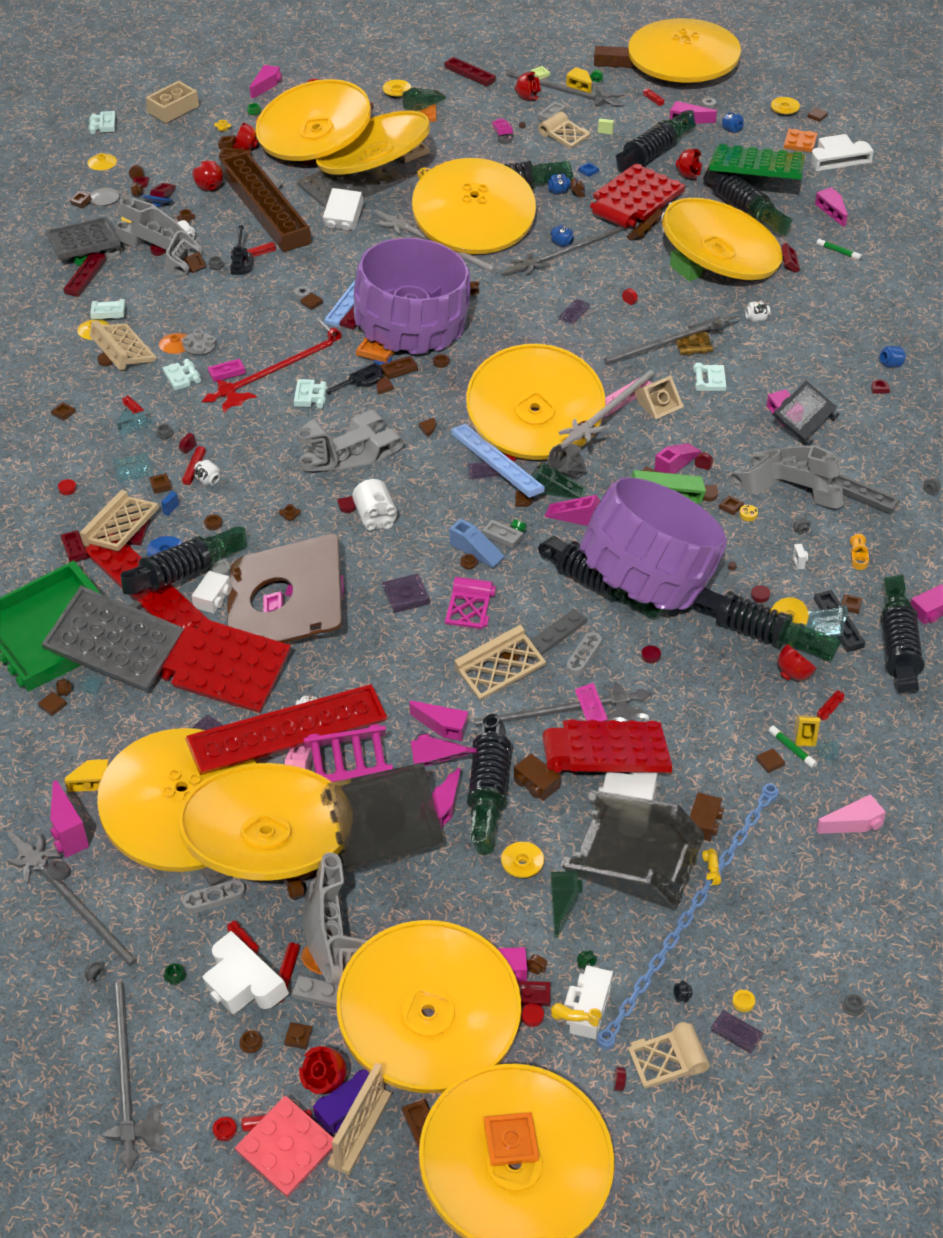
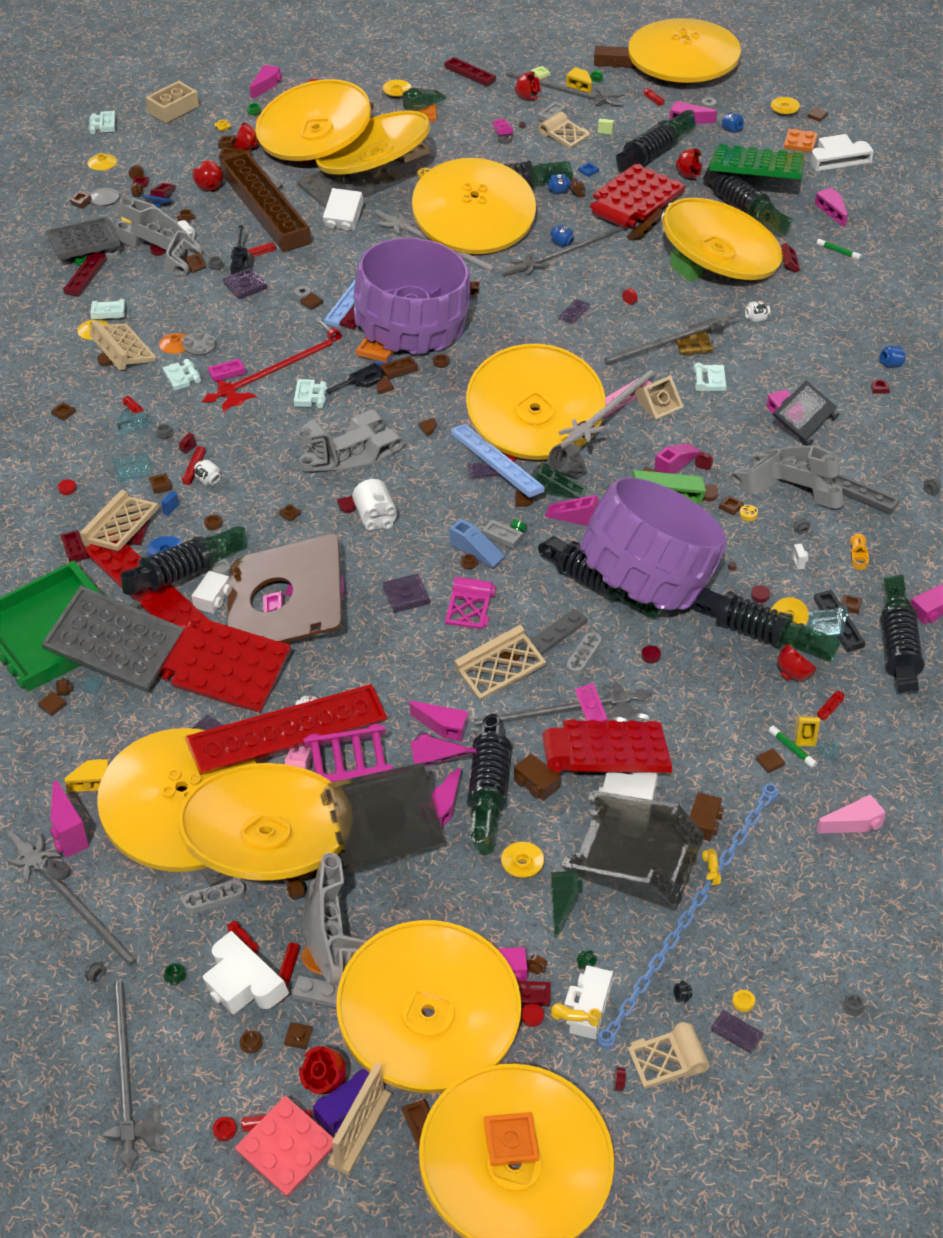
(245, 283): none -> clear purple plate

